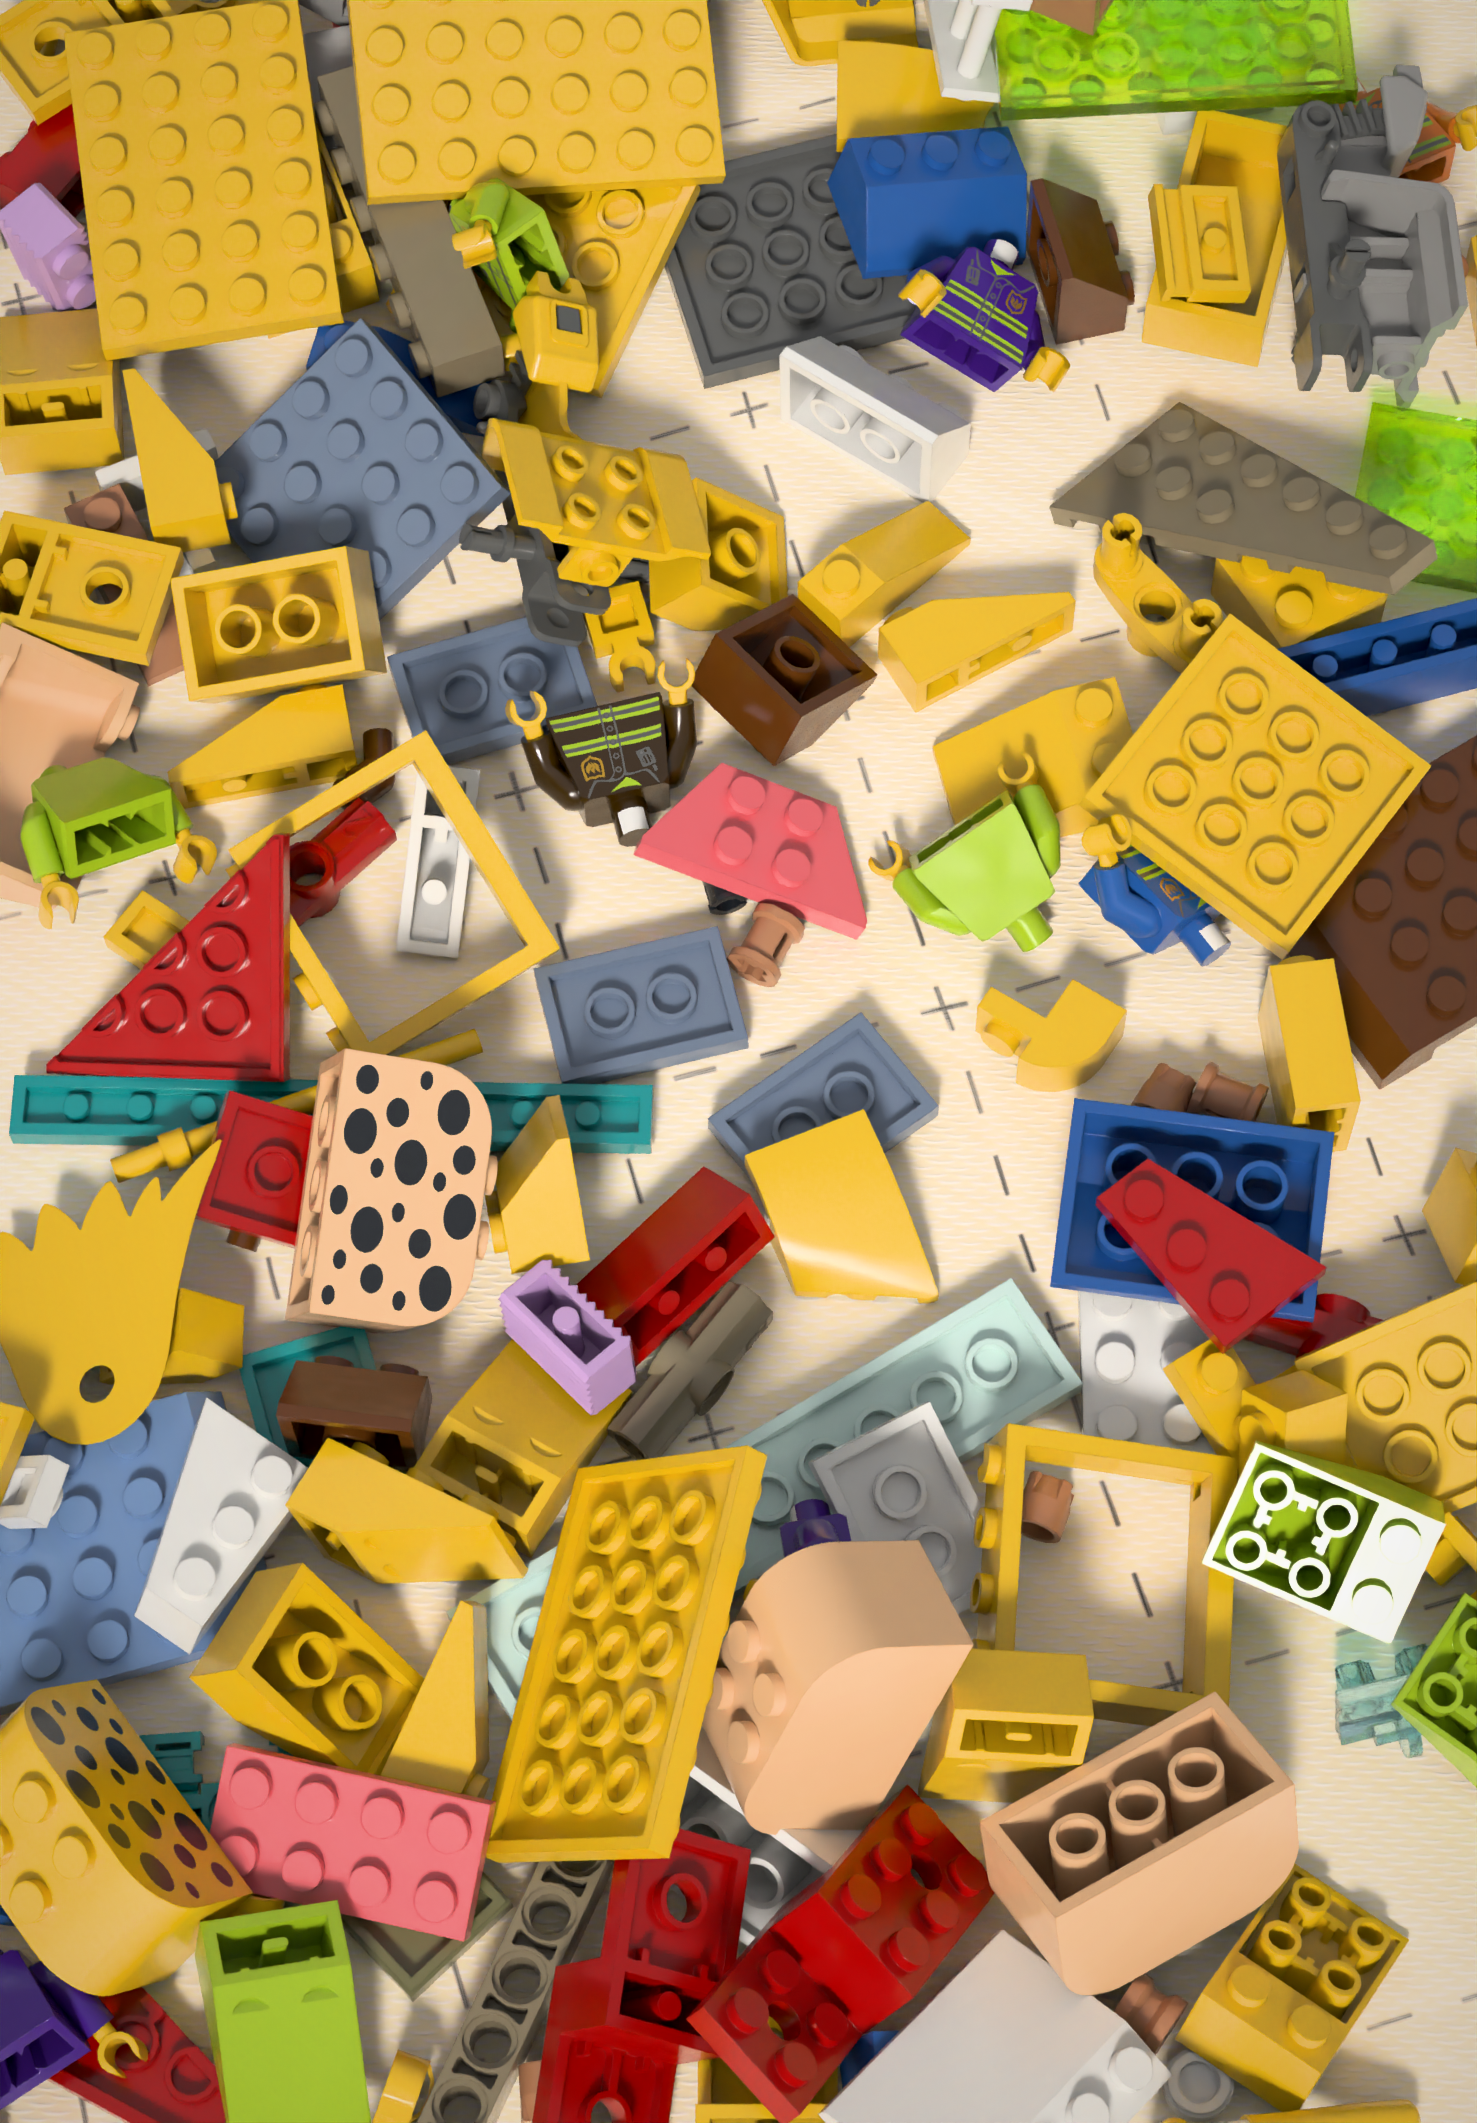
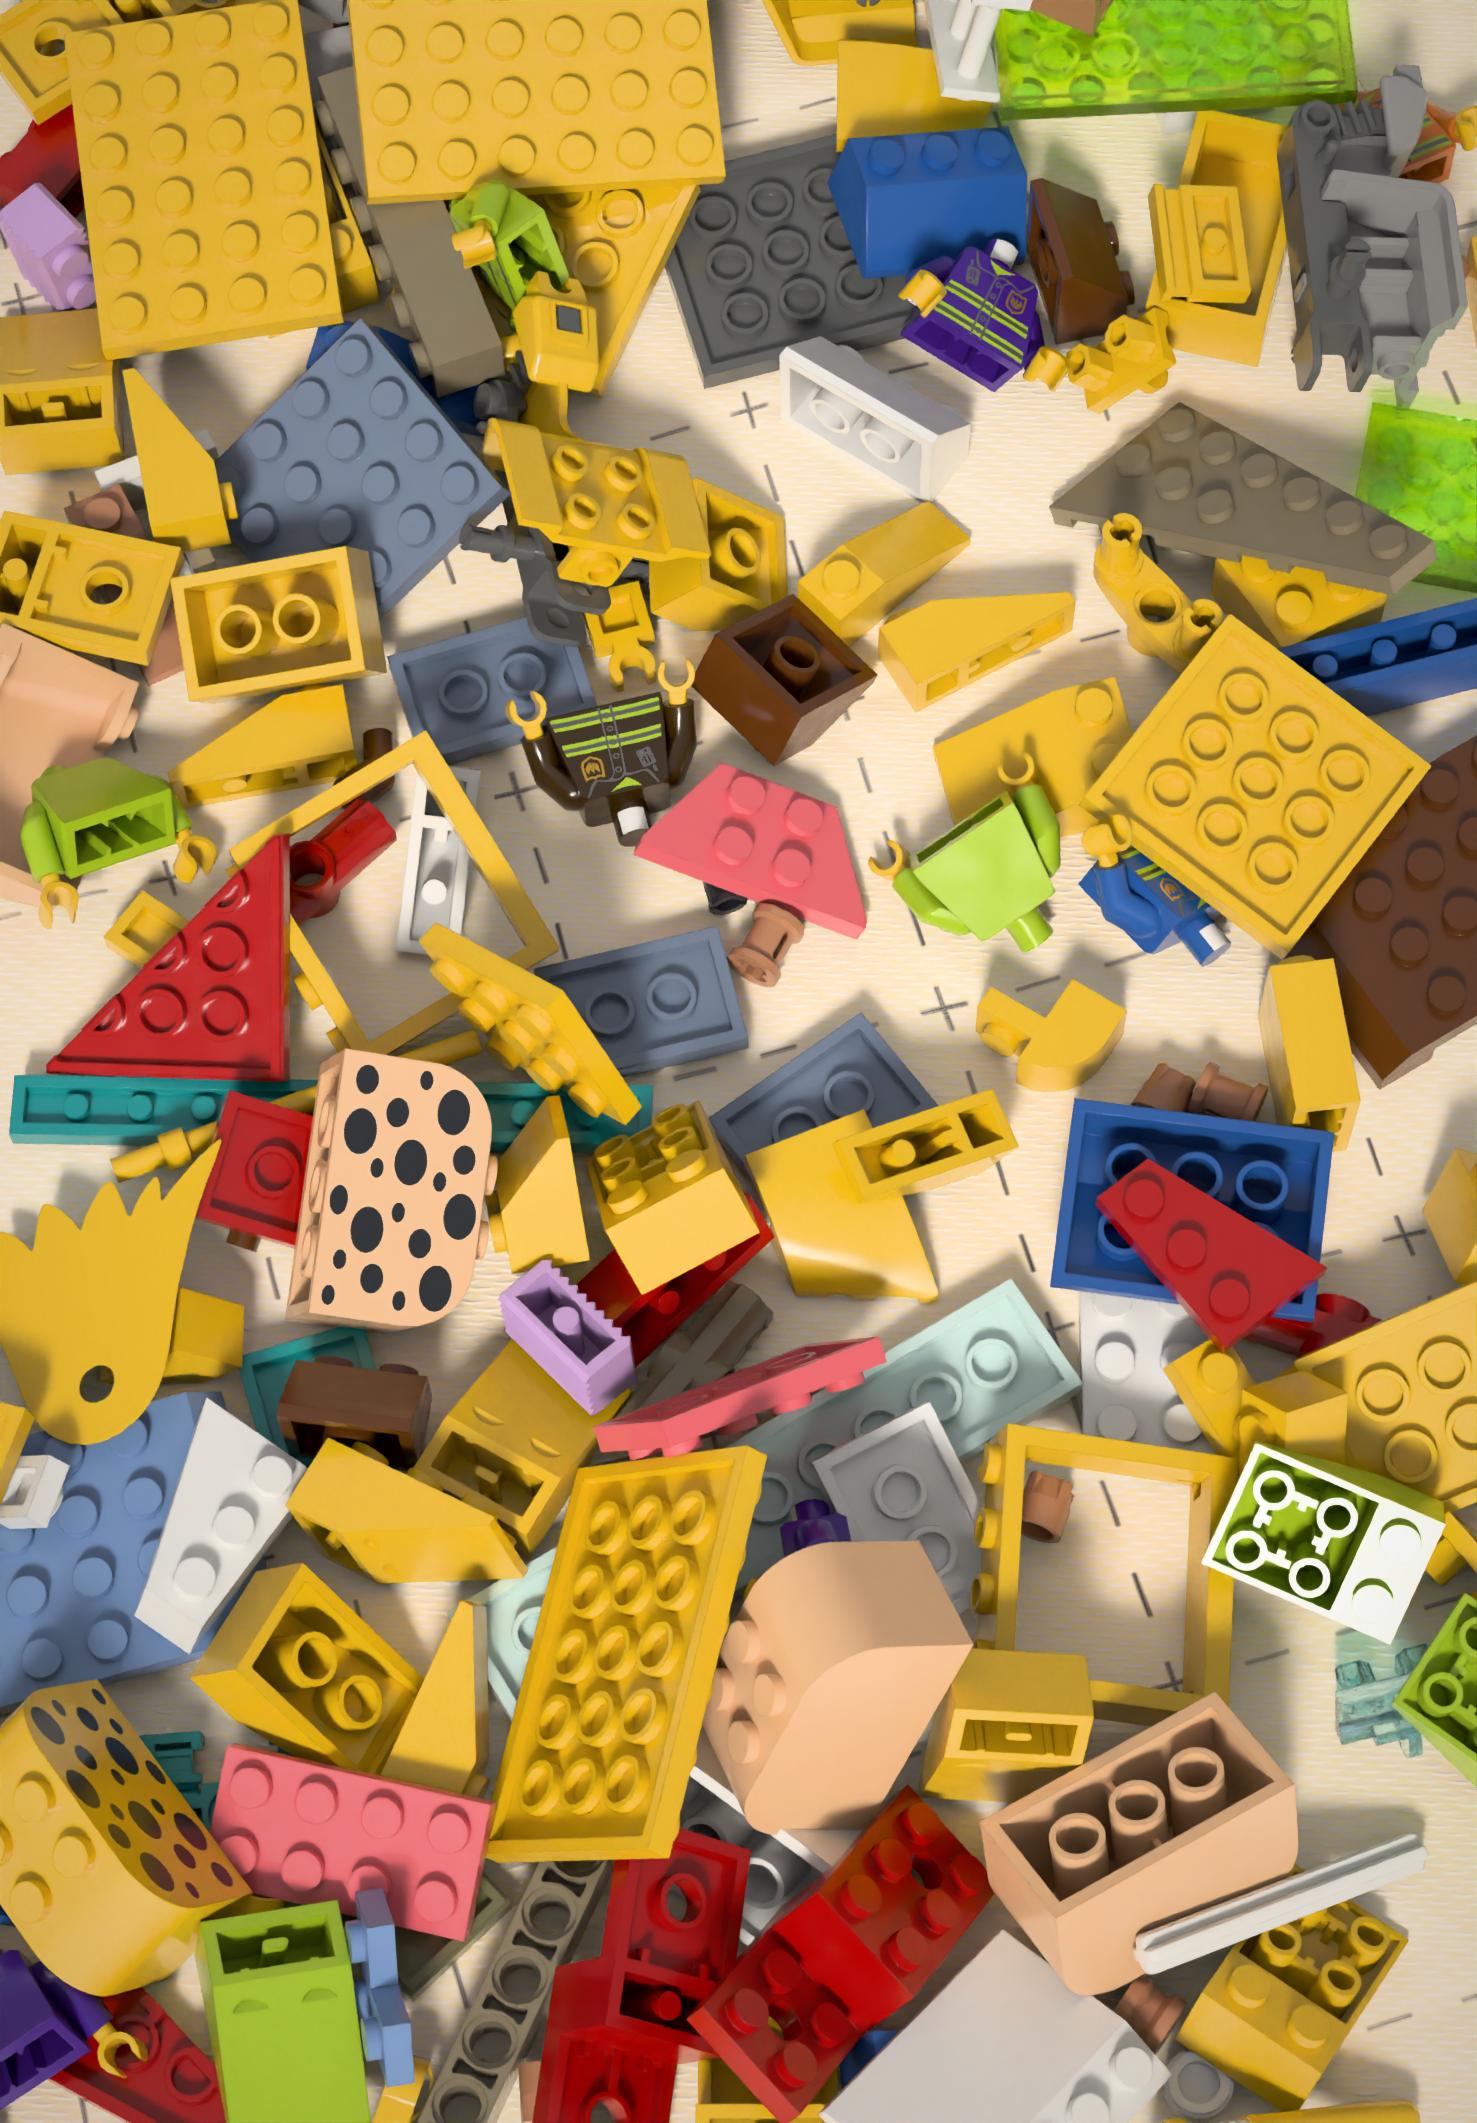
(377, 1994): none -> medium blue plate
(529, 1024): none -> yellow plate
(669, 1196): none -> yellow slope
(735, 1399): none -> coral plate
(927, 1148): none -> yellow slope
(1128, 360): none -> yellow hips
(1279, 1903): none -> white axle

